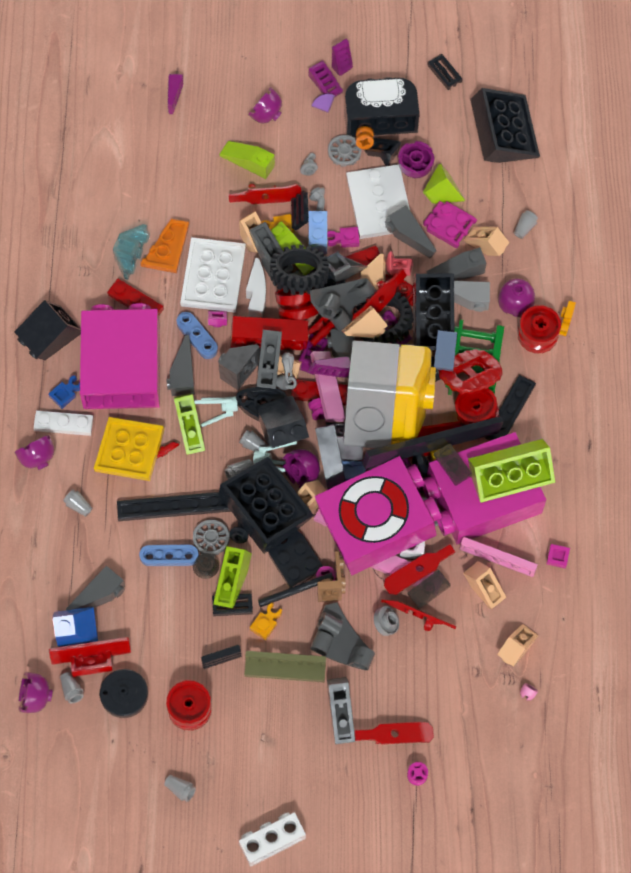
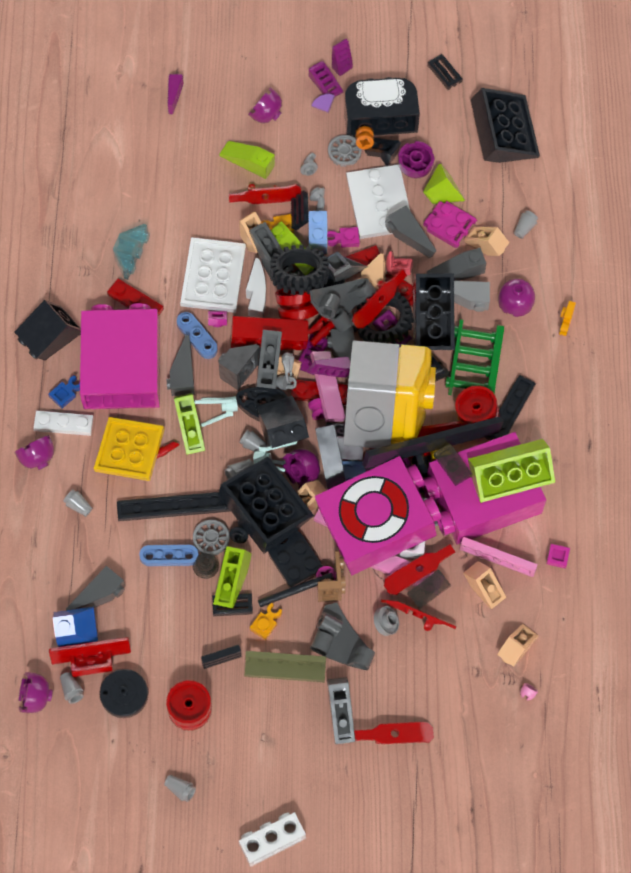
(169, 247): orange wing -> none
(367, 325): light nougat slope -> none
(419, 770): dark pink wheel -> none
(445, 350): sand blue tile -> none
(477, 381): red piece -> none
(539, 329): red wheel -> none

